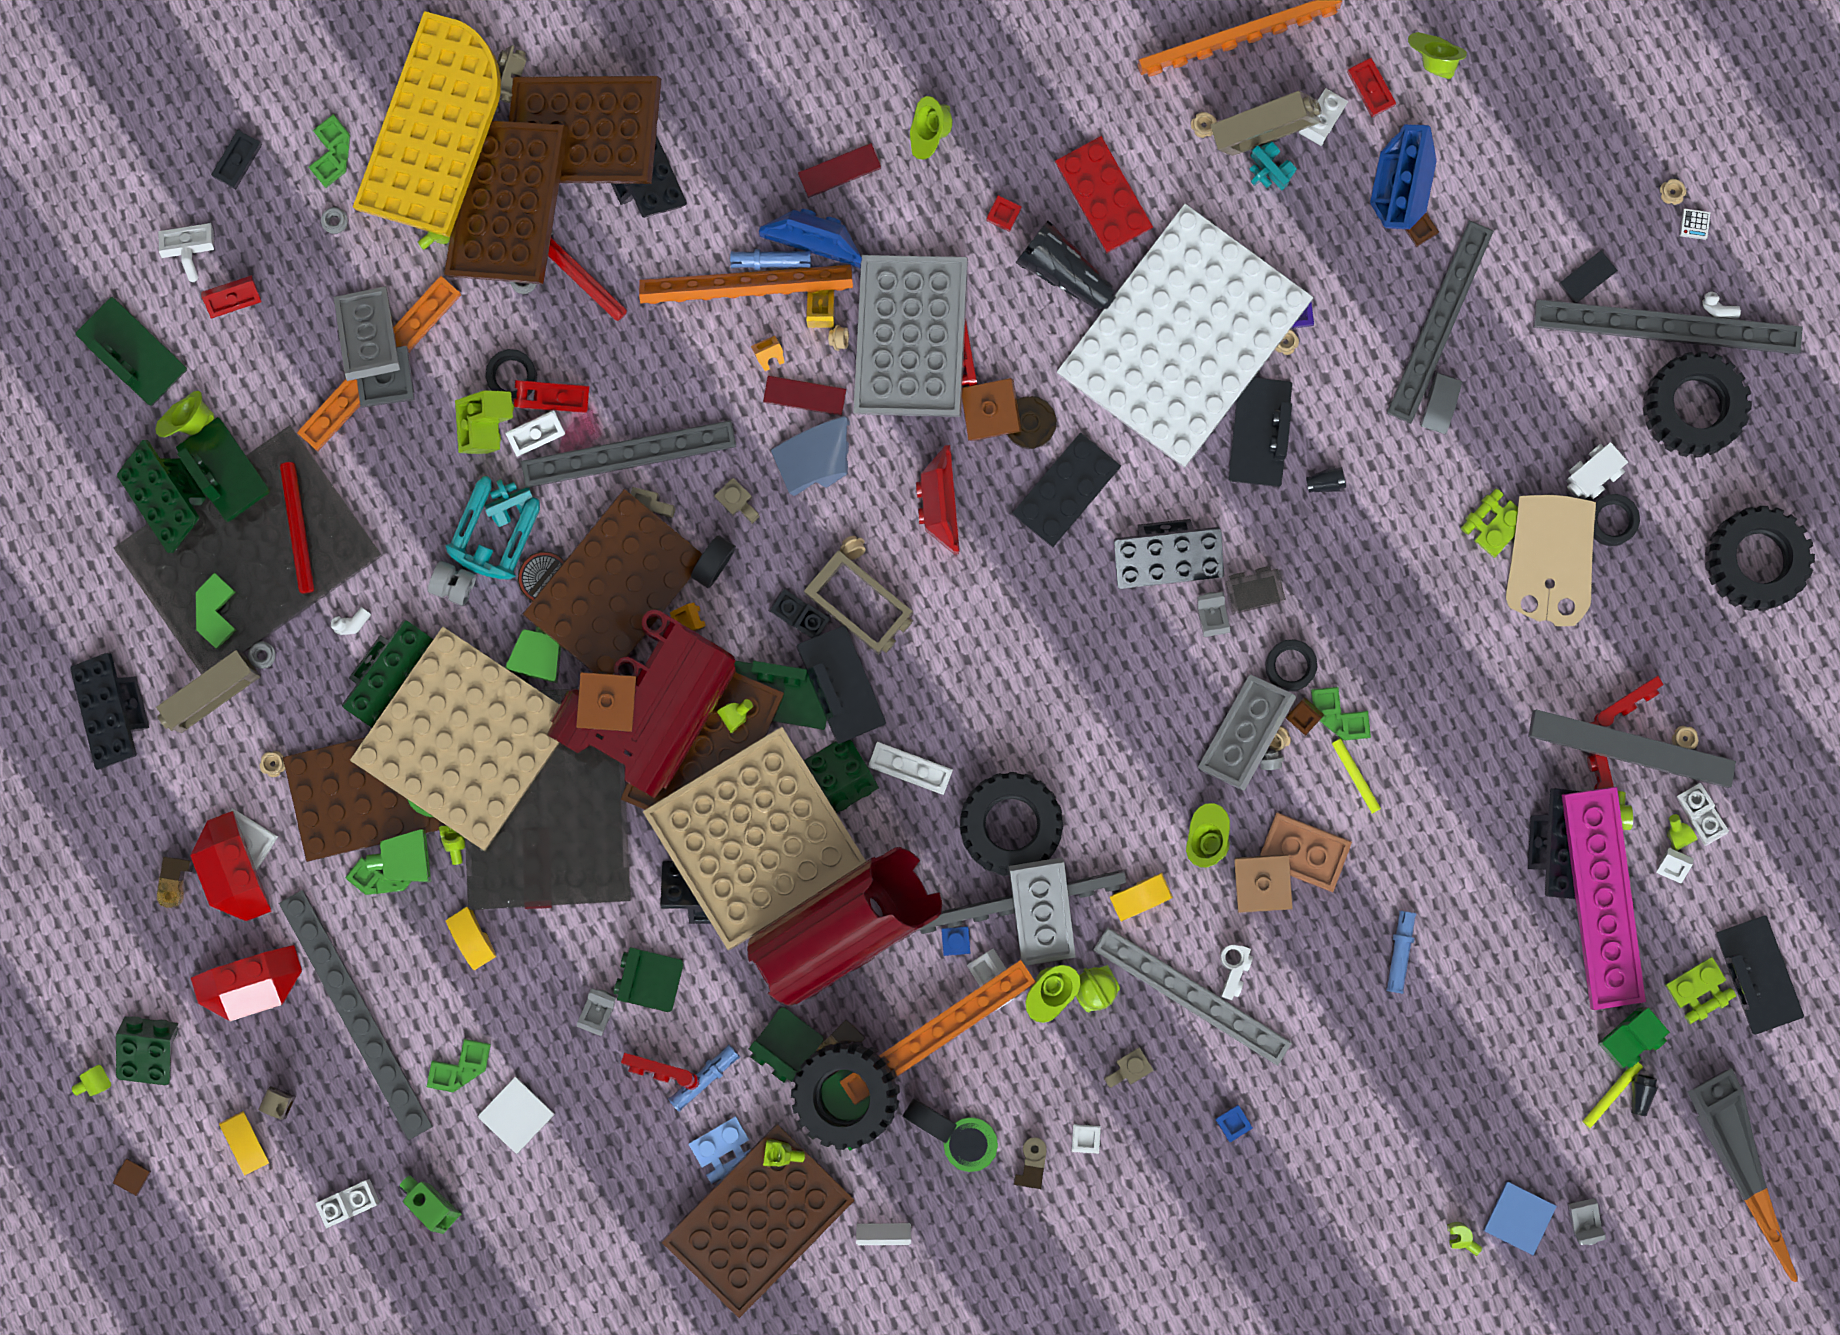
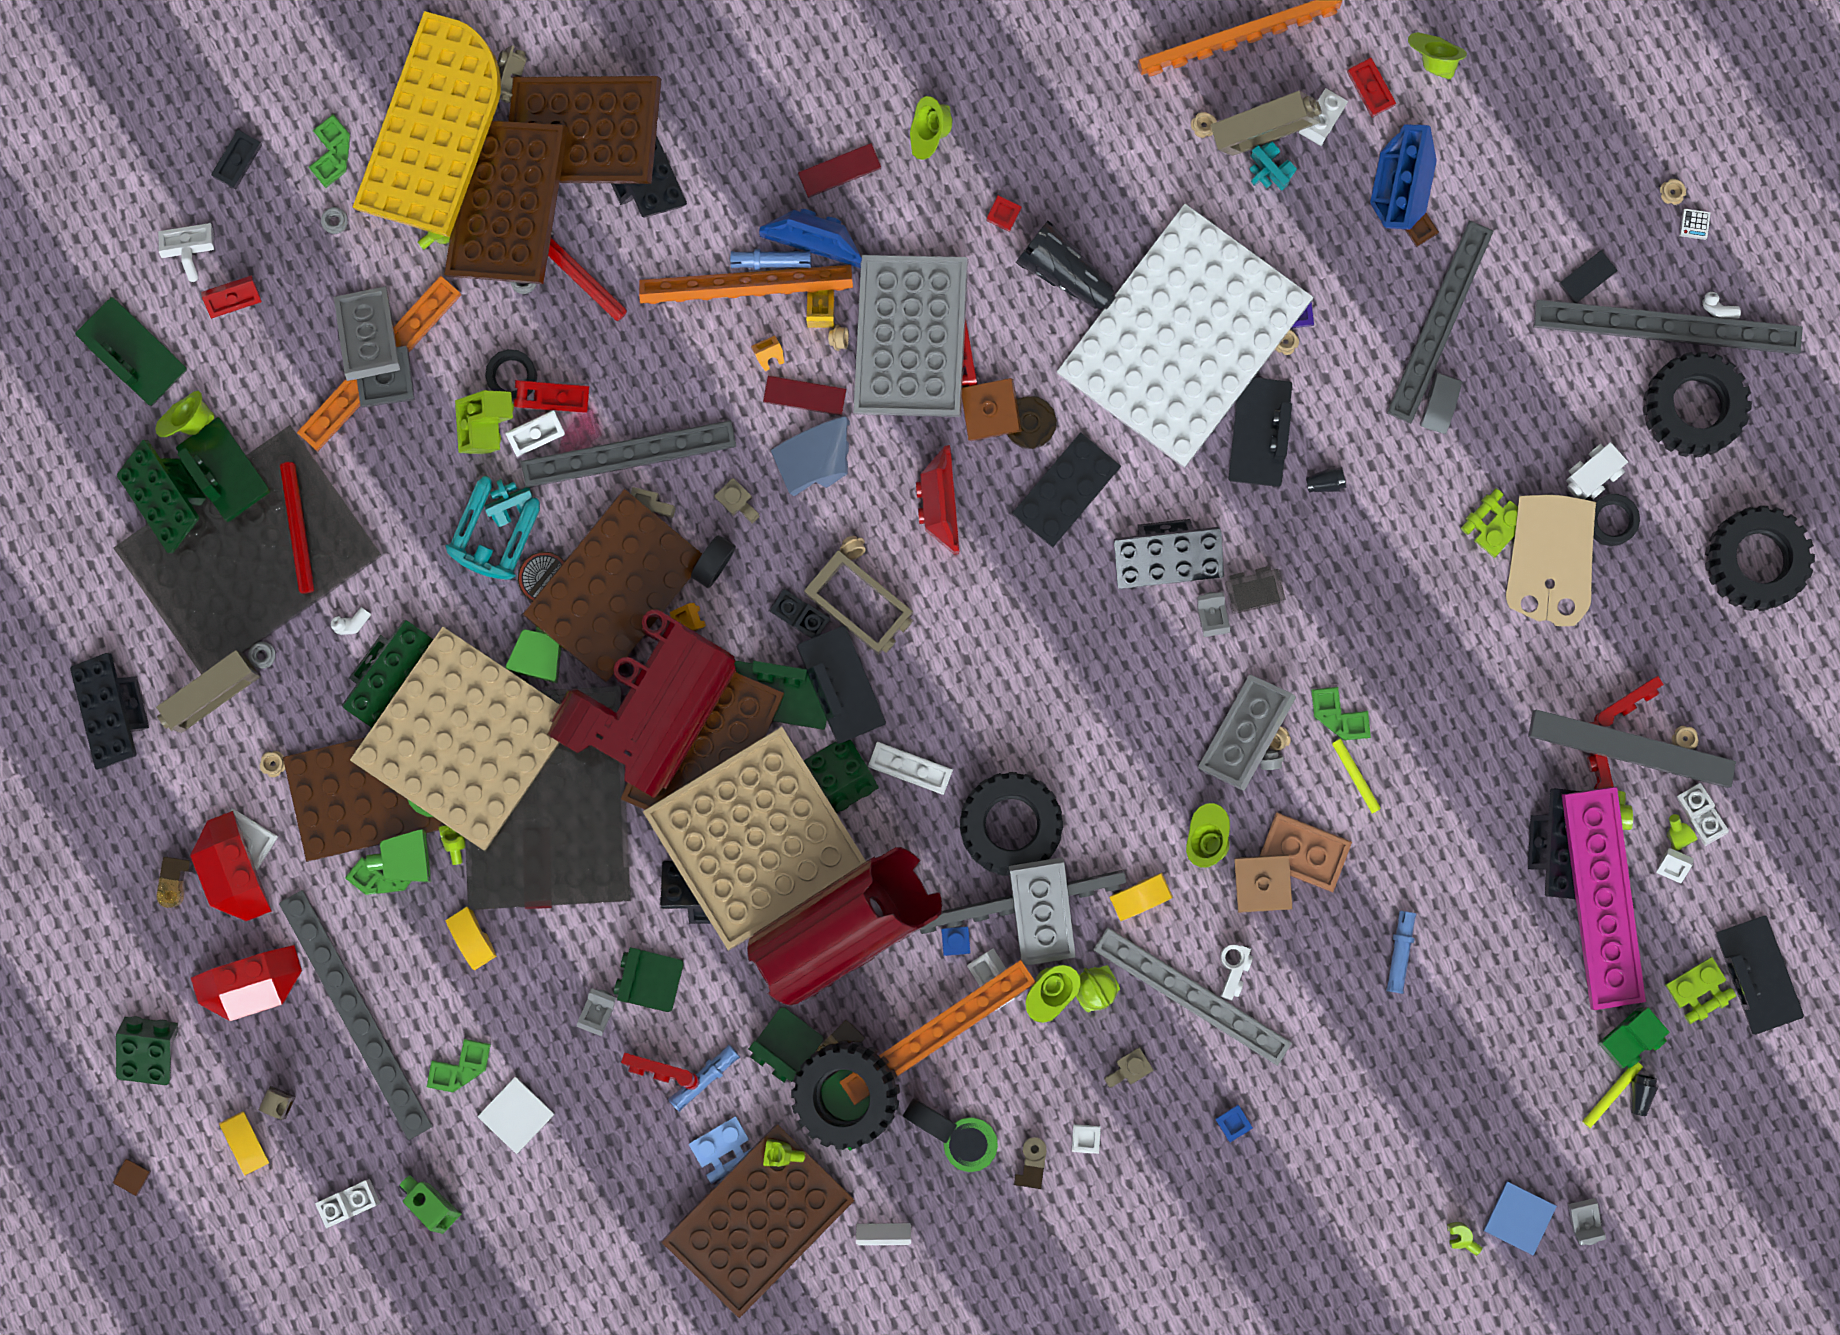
(92, 1081): lime piece -> none
(209, 600): bright green tile -> none
(442, 583): light grey wheel -> none
(606, 702): dark orange plate -> none
(735, 714): lime piece -> none
(1103, 194): red plate -> none
(1298, 646): black tyre -> none
(1304, 716): reddish brown tile -> none
(1728, 1127): dark grey plate -> none

